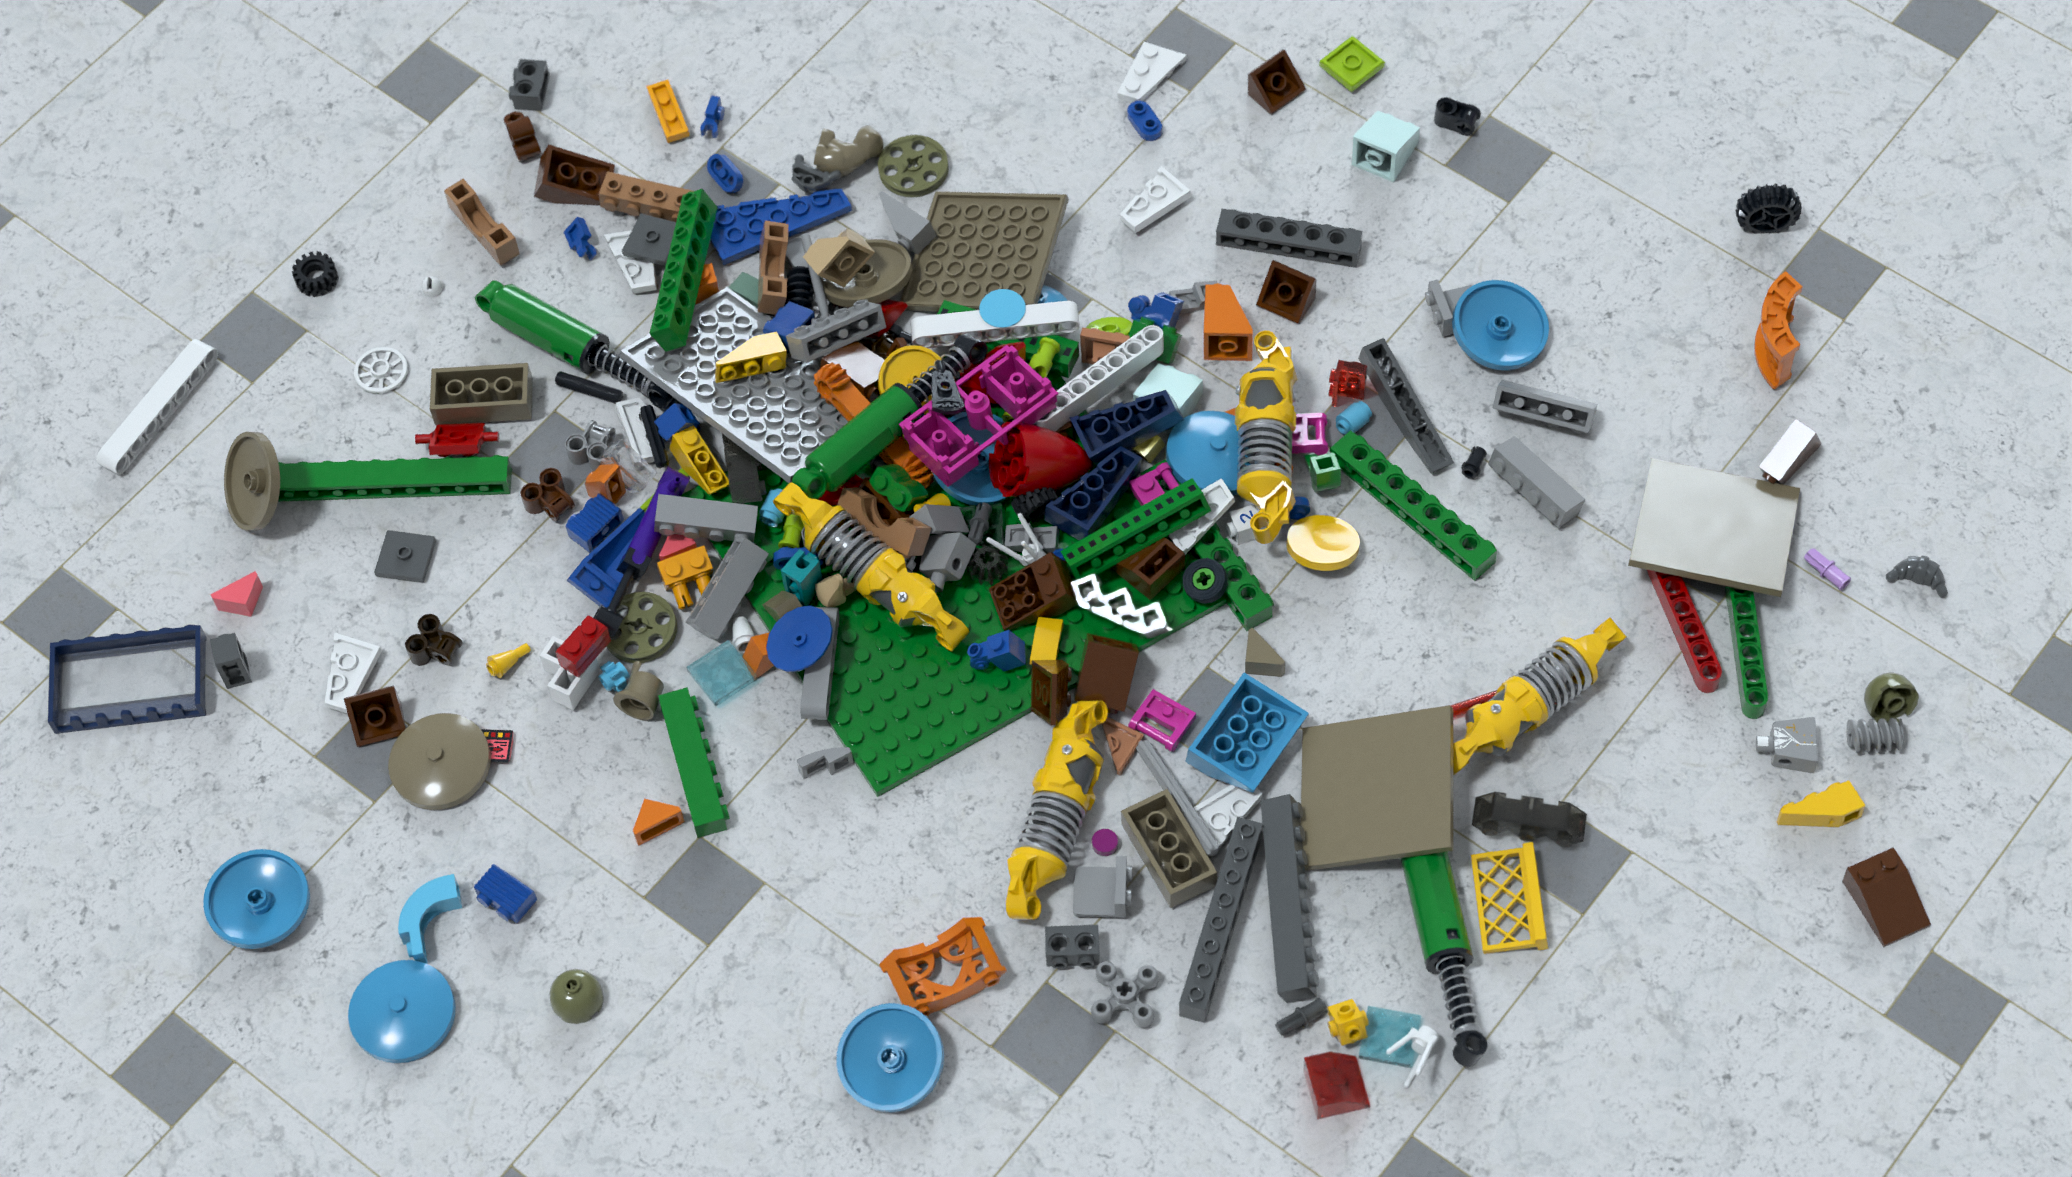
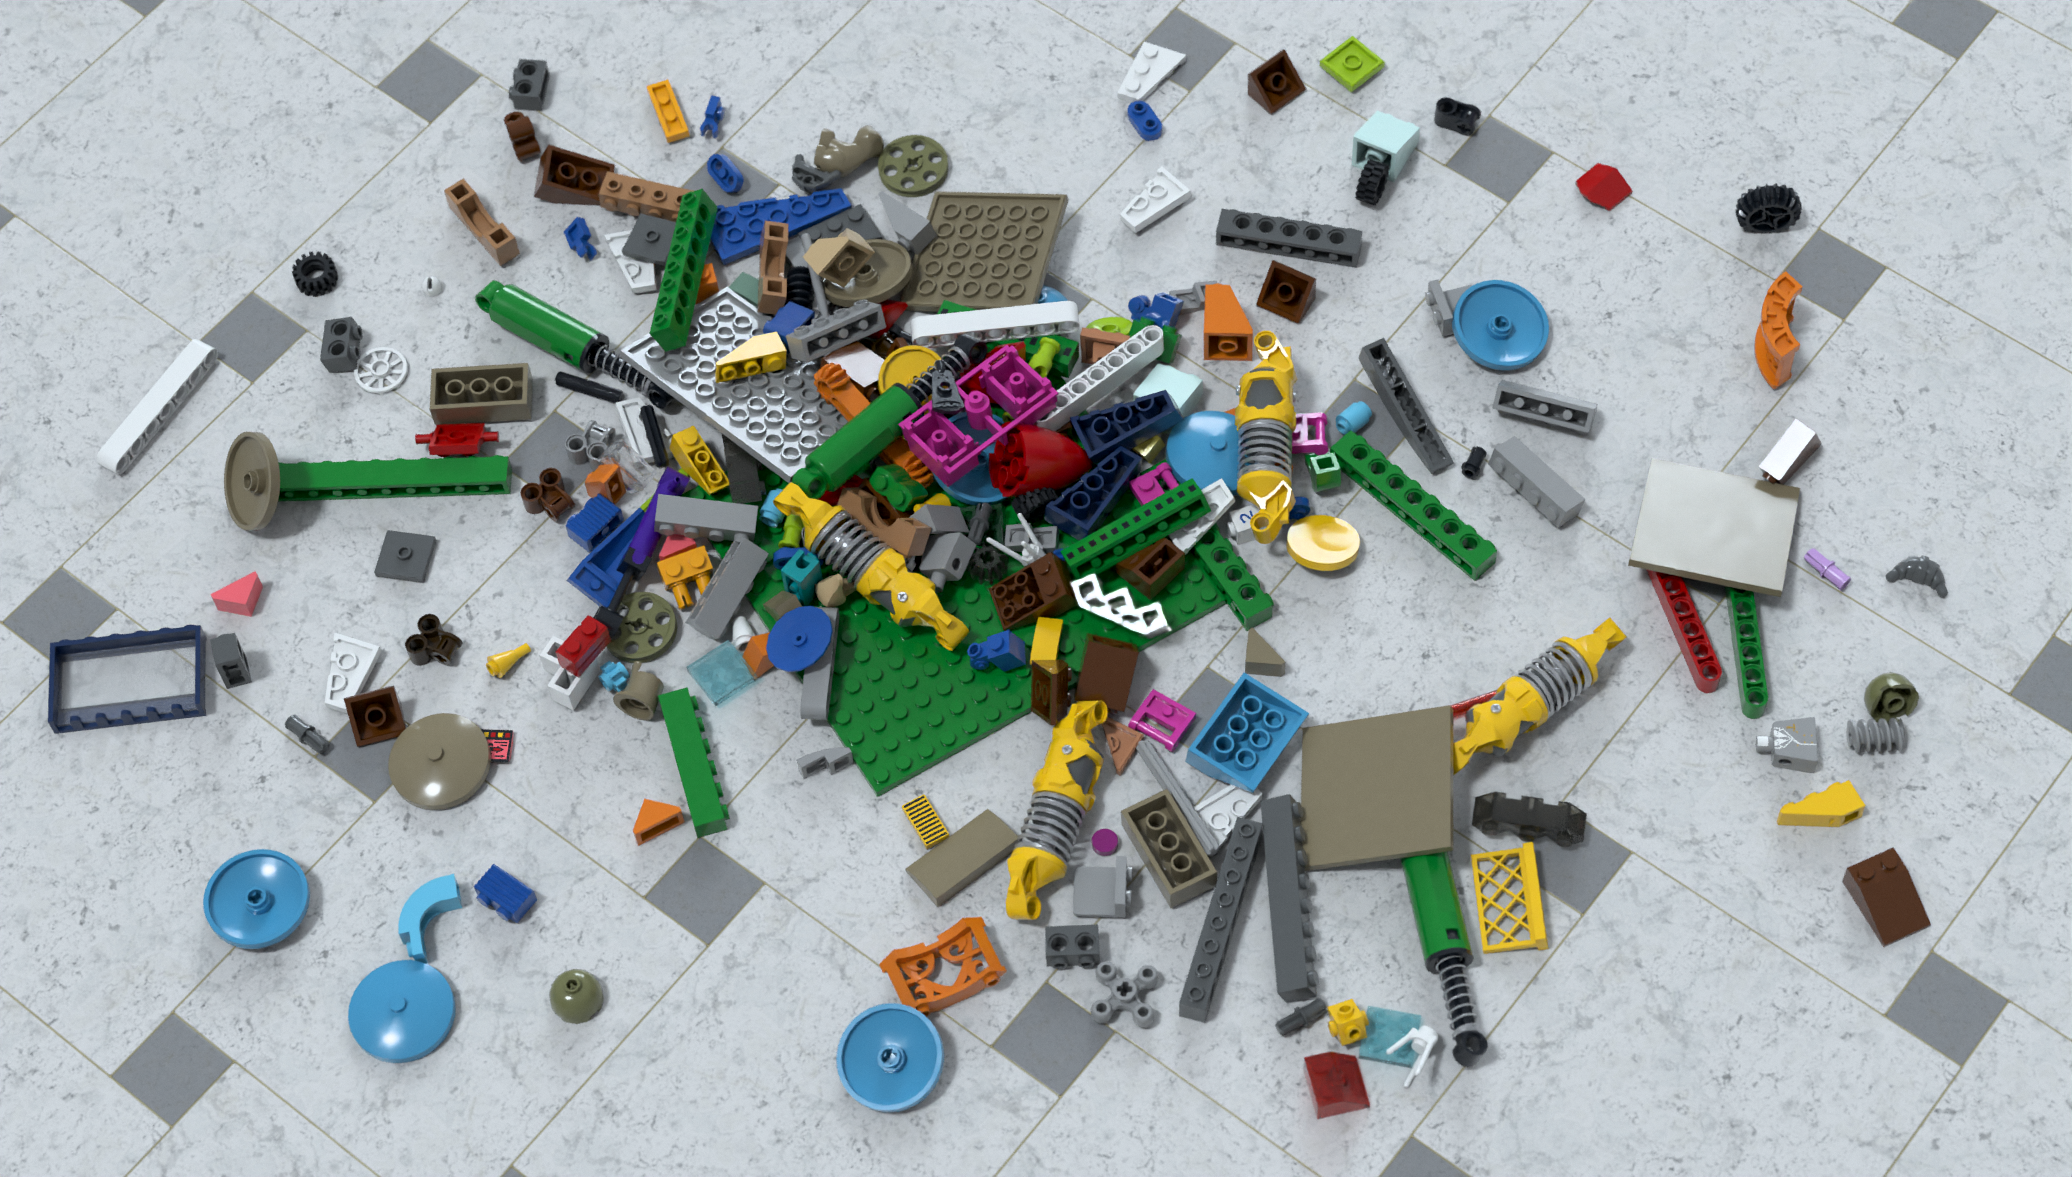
(306, 734): none -> dark grey axle
(341, 344): none -> dark grey brick
(675, 420): blue brick -> none
(853, 219): none -> dark grey wing
(925, 821): none -> yellow tile
(963, 857): none -> dark tan slope
(1002, 308): medium azure sticker -> none
(1215, 586): black bush -> none
(1348, 381): clear red bracket -> none
(1372, 182): none -> black tyre
(1604, 186): none -> red slope

